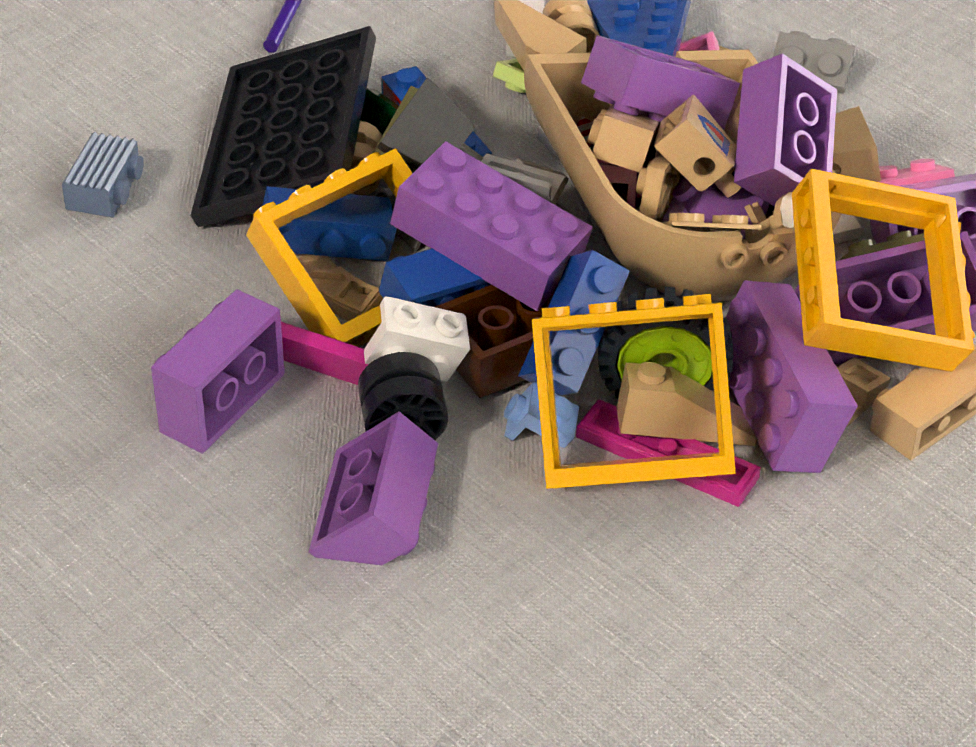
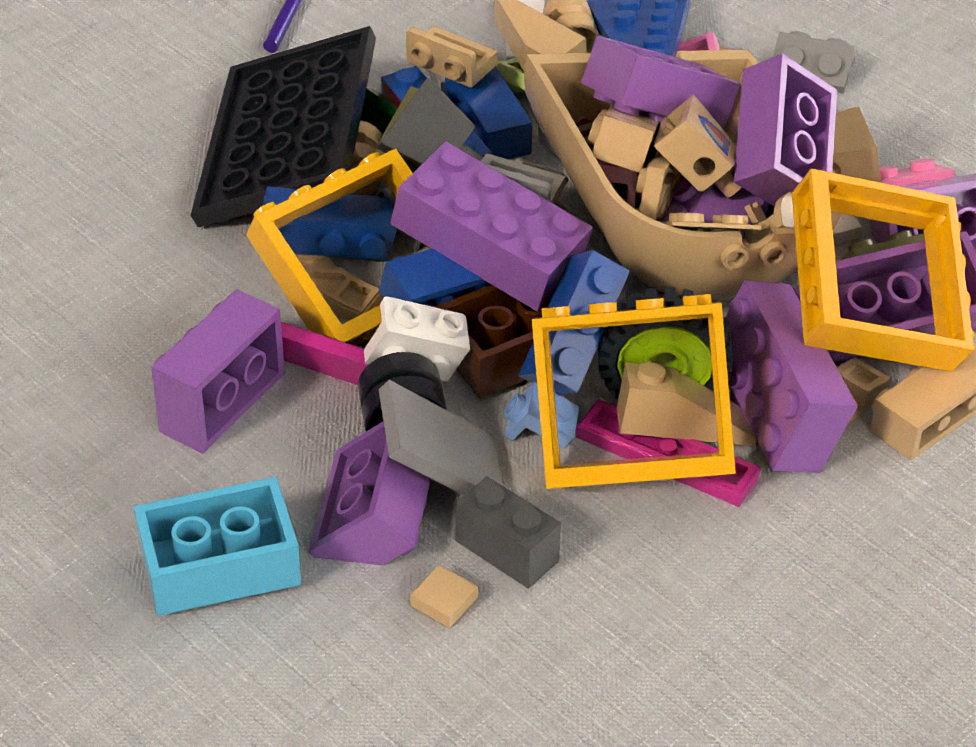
(102, 175): sand blue brick -> none
(217, 545): none -> medium azure brick
(436, 440): none -> light grey tile
(444, 596): none -> tan tile
(449, 55): none -> tan bracket
(495, 114): none -> blue brick
(507, 532): none -> dark grey brick

